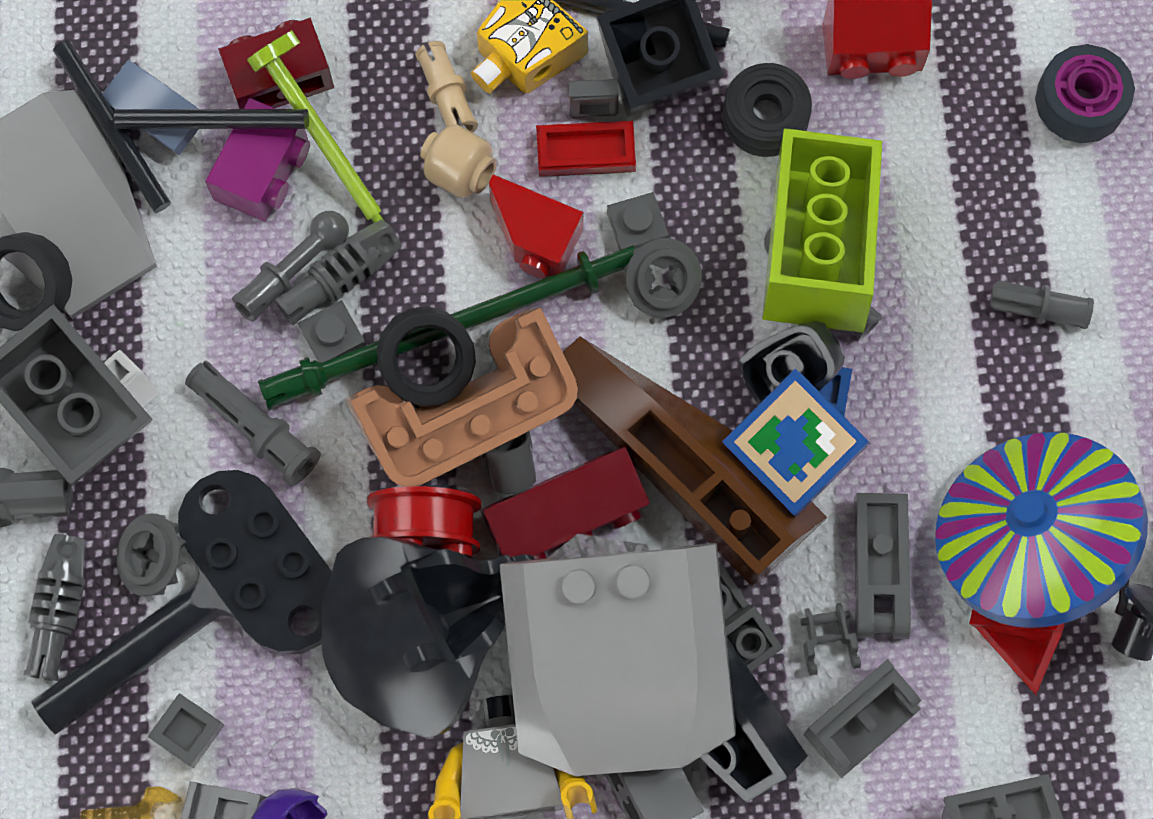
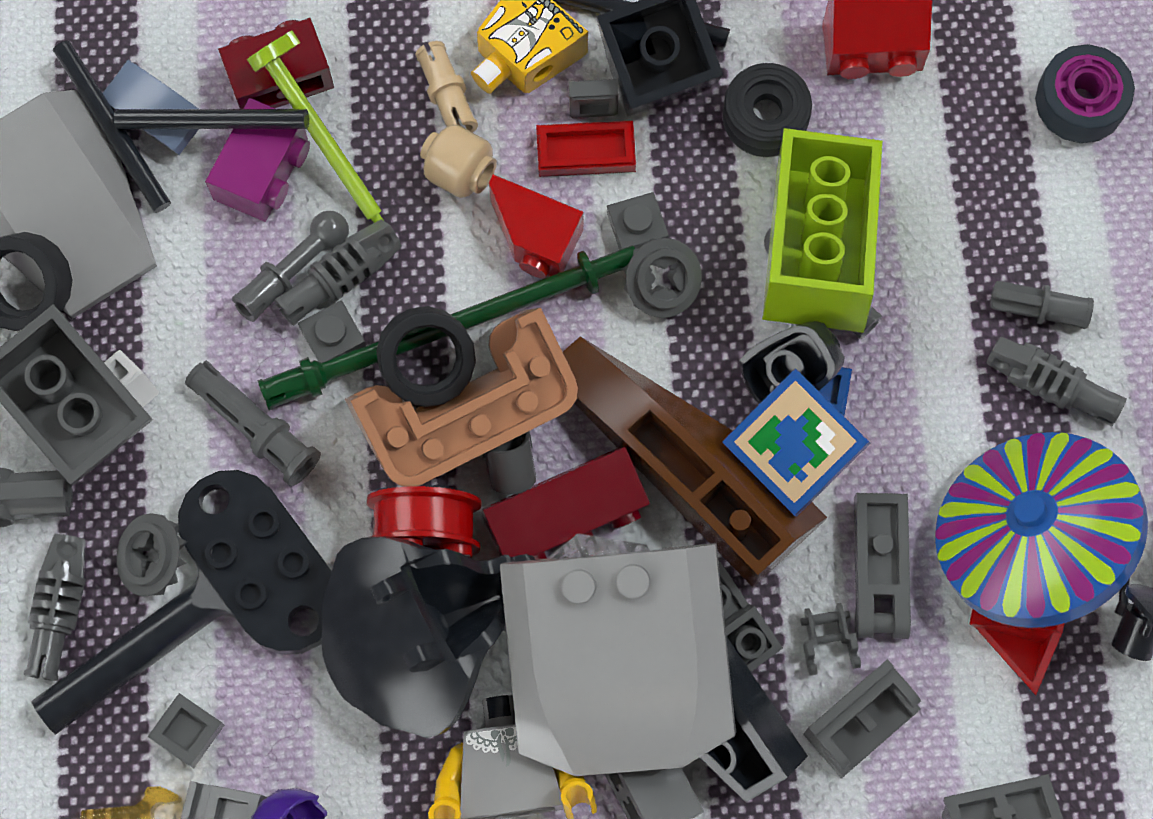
(1054, 380): none -> dark grey hinge

